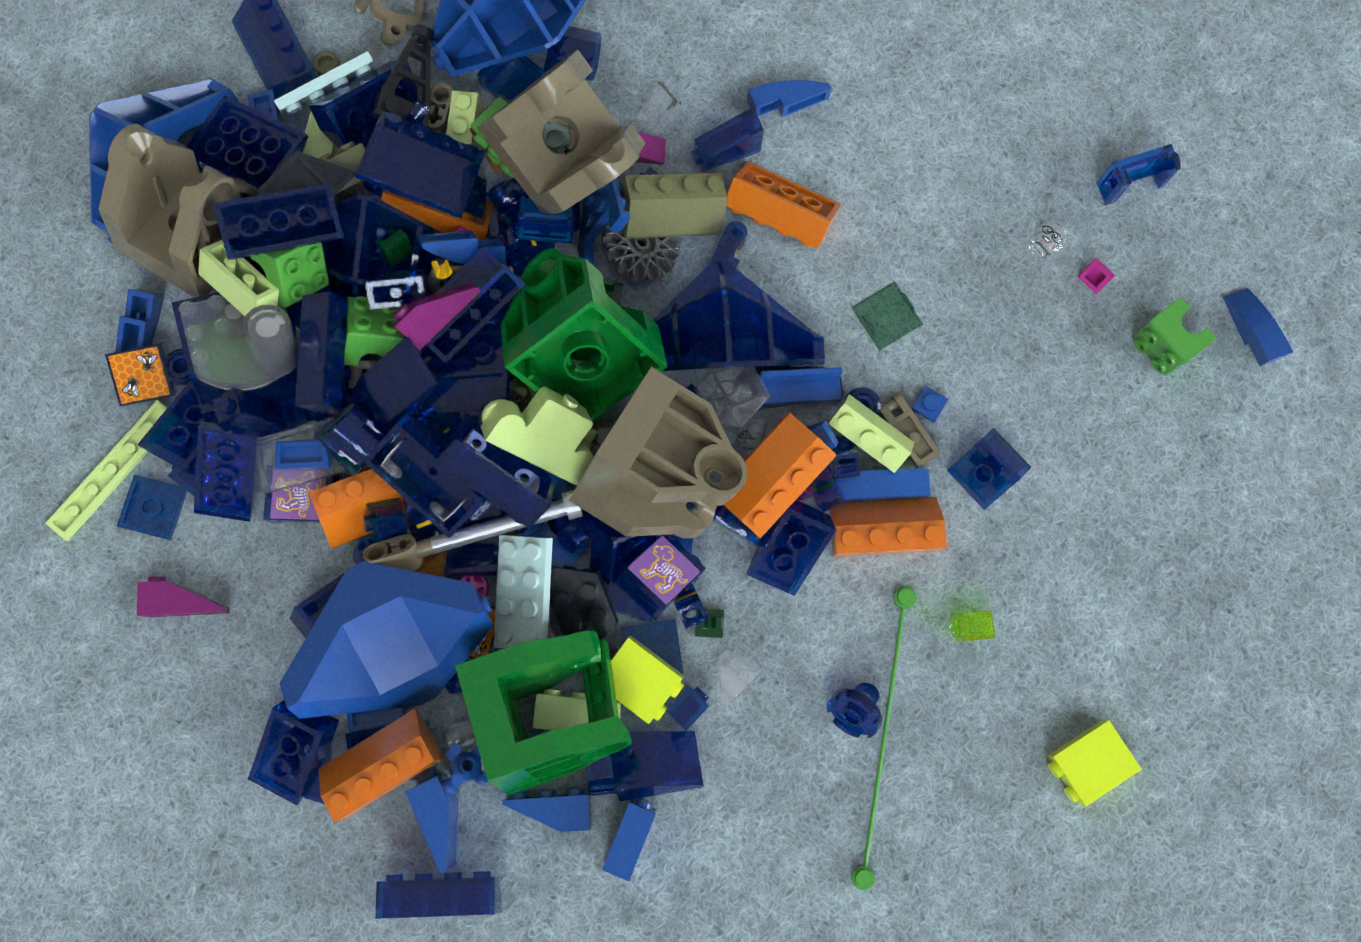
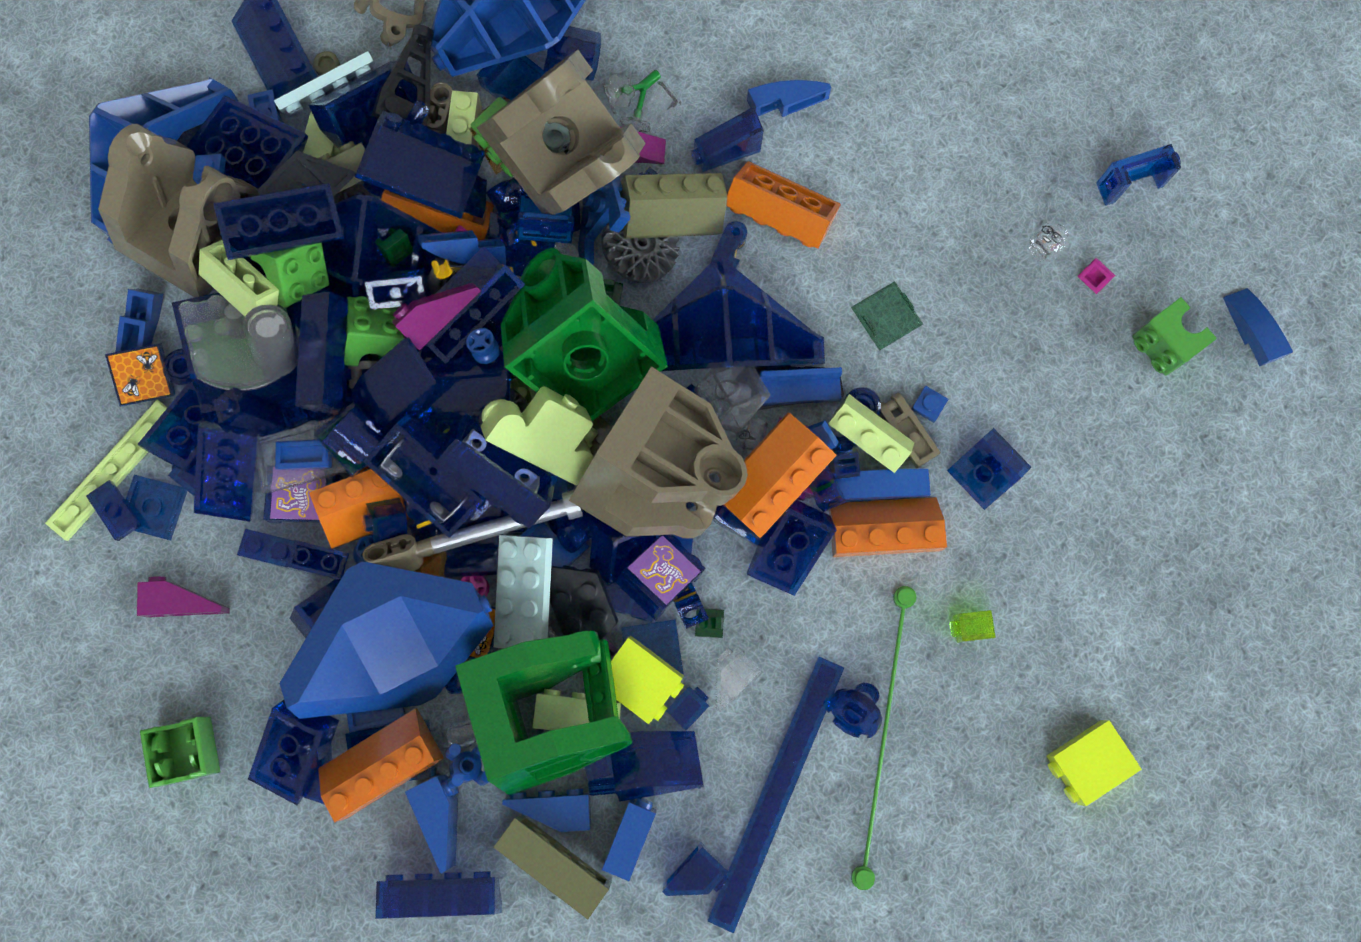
(113, 510): none -> clear blue plate
(179, 751): none -> bright green piece
(214, 160): none -> blue plate
(293, 554): none -> clear blue slope
(483, 338): none -> blue wheel
(553, 865): none -> olive brick
(621, 92): none -> clear plant
(697, 874): none -> clear blue slope
(775, 795): none -> clear blue plate

